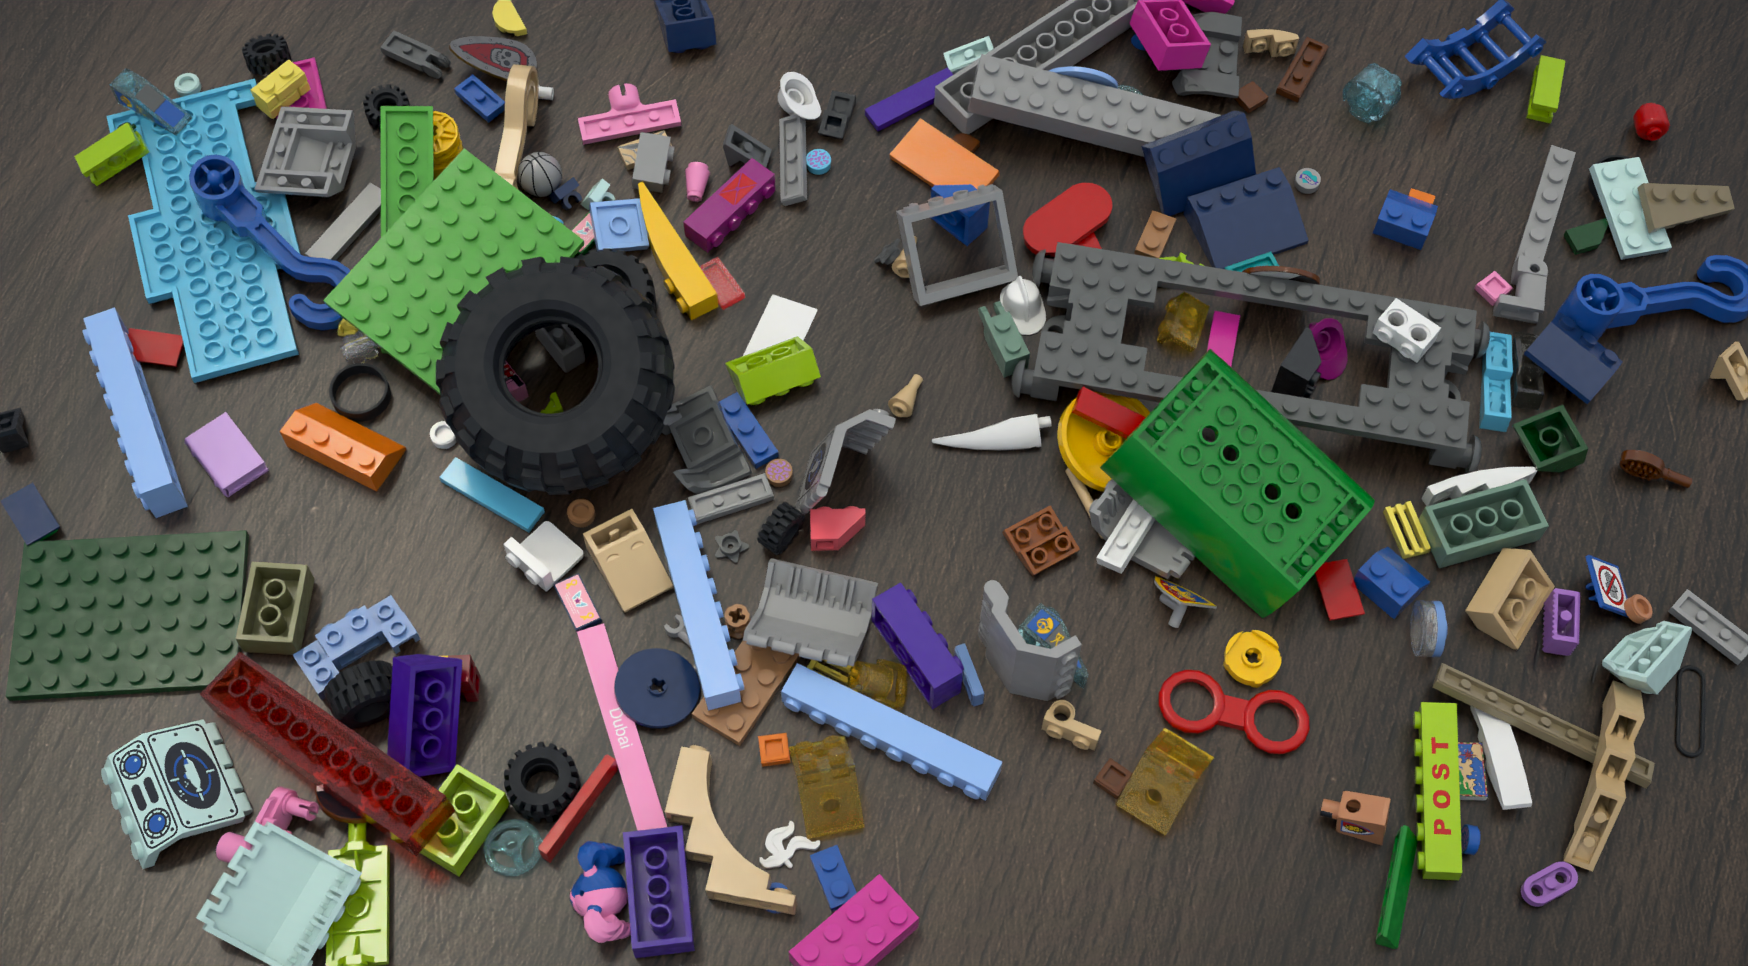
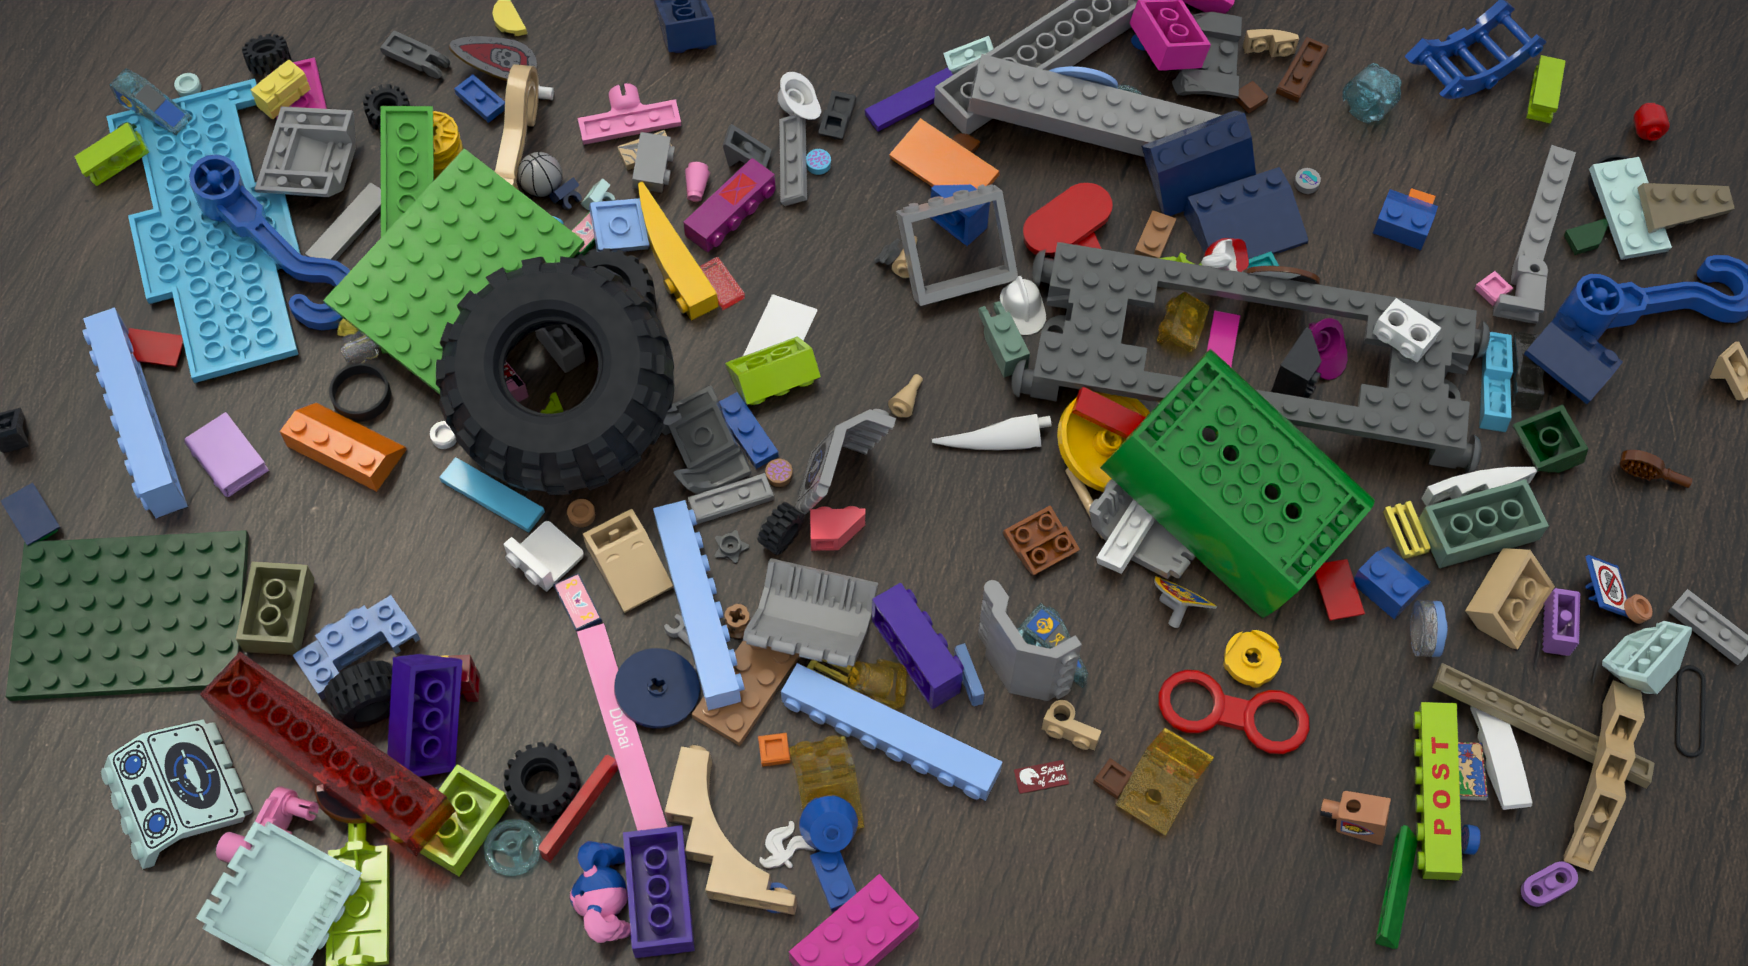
(828, 823): none -> blue cone
(1041, 776): none -> dark red sticker
(1227, 254): none -> hair

